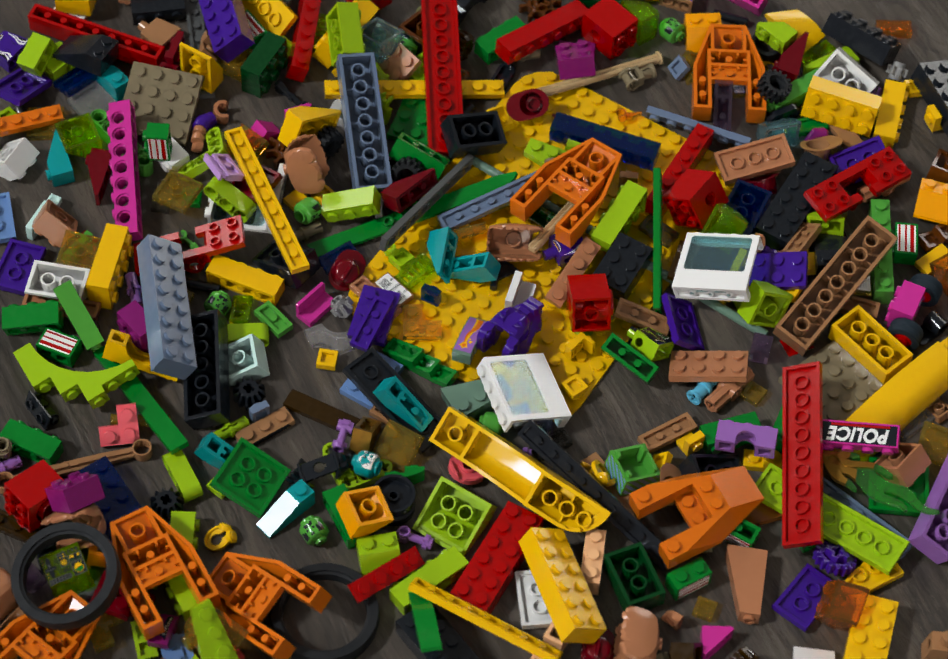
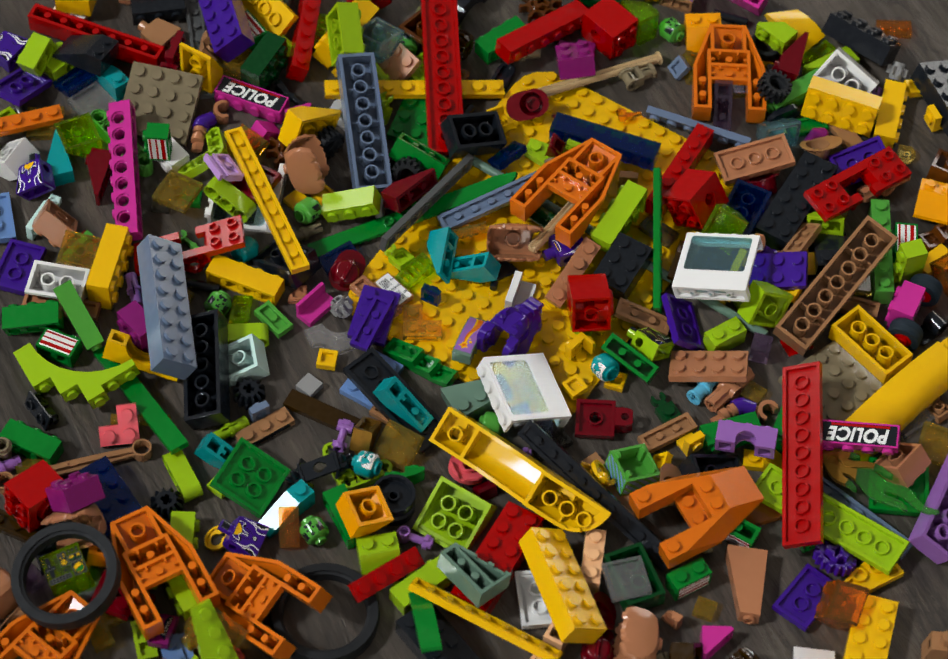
(26, 464): none -> clear yellow tile
(34, 178): none -> dark purple torso
(243, 535): none -> dark purple torso
(247, 253): none -> teal head
(252, 99): none -> brick
(289, 526): none -> clear orange plate
(297, 295): none -> nougat tile
(309, 385): none -> light grey tile
(472, 575): none -> sand green wedge
(486, 490): none -> dark red slope
(507, 155): none -> clear blue plate
(555, 147): none -> dark red slope
(605, 367): none -> teal head
(606, 609): none -> dark red piece
(612, 418): none -> dark red plate
(618, 383): none -> yellow tile
(626, 578): none -> clear tile
(665, 410): none -> dark green plate
(725, 336): none -> lime brick
(742, 406): none -> nougat piece
(906, 153): none -> clear yellow tile
(909, 261): none -> lime brick

